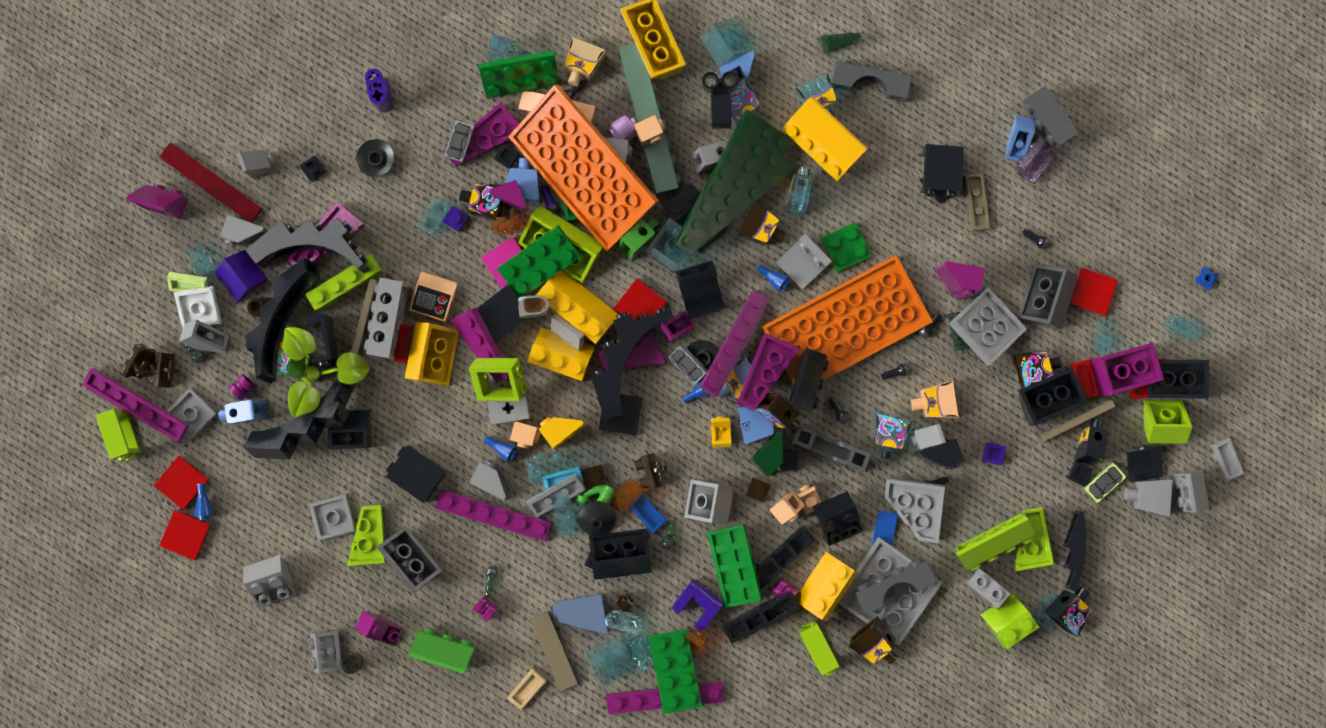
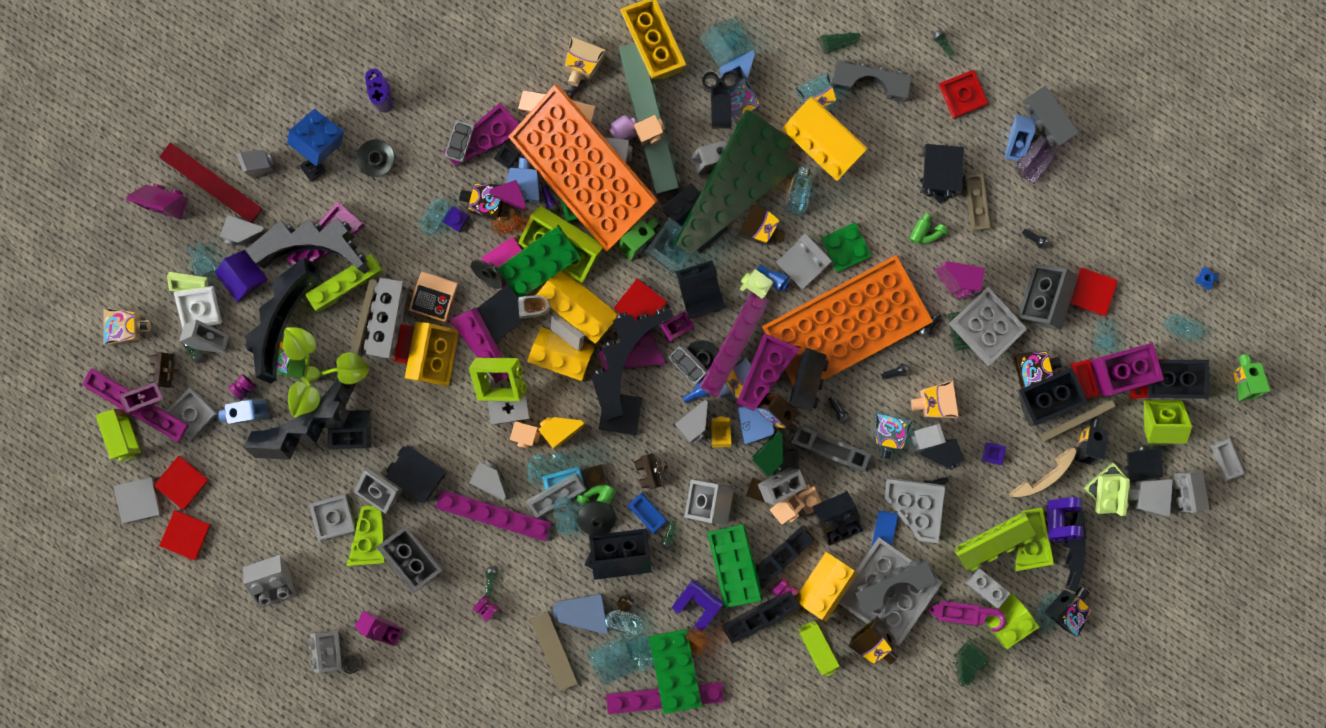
(123, 326): none -> torso
(137, 500): none -> light grey tile
(139, 363): dark brown hips -> none
(141, 398): none -> magenta slope
(203, 506): blue cone -> none
(251, 306): dark brown plate -> none
(315, 137): none -> blue brick
(329, 338): black panel -> none
(377, 490): none -> light grey slope
(442, 650): bright green slope -> none
(487, 273): none -> pearl dark grey dish
(500, 46): clear light blue torso -> none
(505, 450): blue cone -> none
(519, 74): green plate -> none
(526, 689): tan tile -> none
(627, 494): clear orange bracket -> none
(694, 423): none -> light grey slope
(756, 283): none -> yellowish green bracket
(782, 485): none -> light grey brick
(919, 233): none -> bright green plant
(940, 37): none -> clear green piece
(963, 94): none -> red tile
(966, 614): none -> magenta plate
(968, 661): none -> clear green slope
(1056, 519): none -> dark purple connector
(1063, 460): none -> tan slope
(1079, 473): black tile -> none
(1112, 494): none -> yellowish green bracket
(1250, 379): none -> bright green torso

